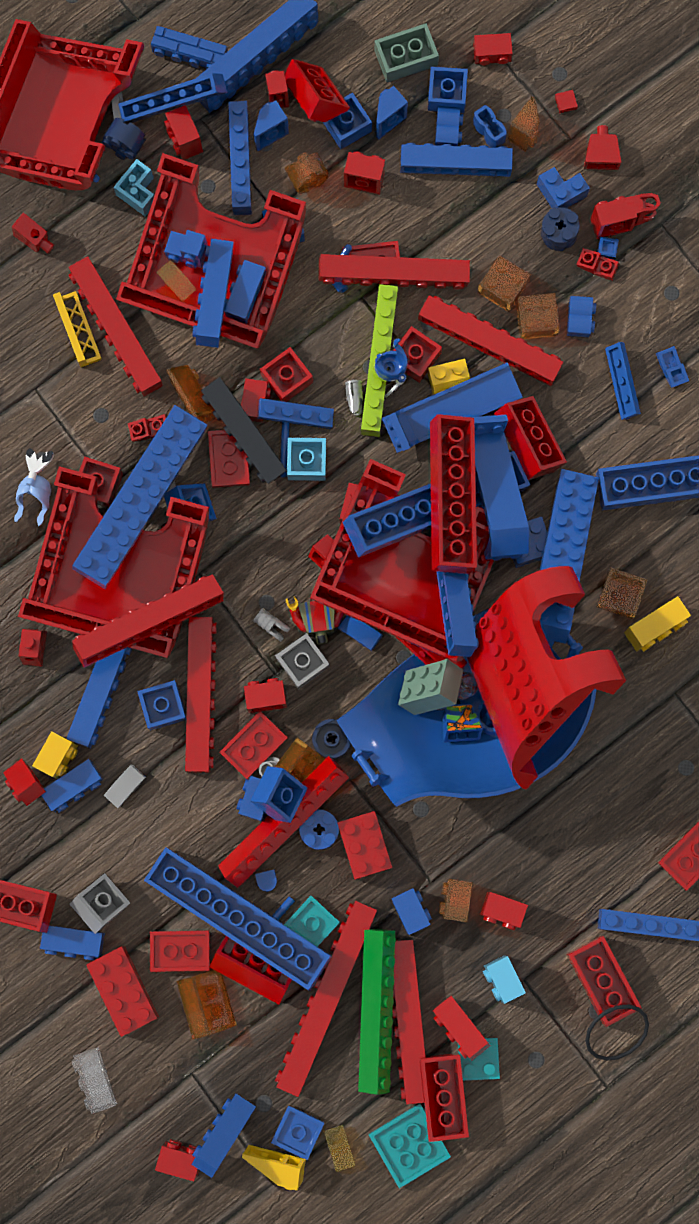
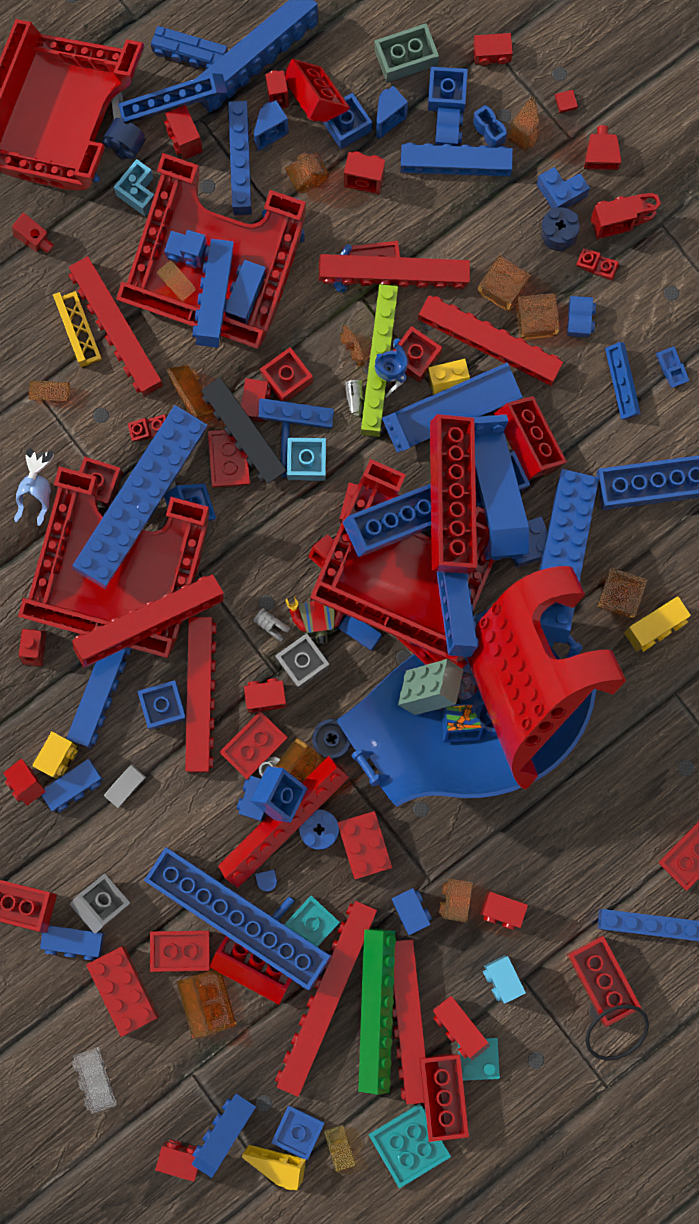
(49, 391): none -> clear orange slope
(351, 342): none -> clear orange slope
(608, 247): blue tile -> none

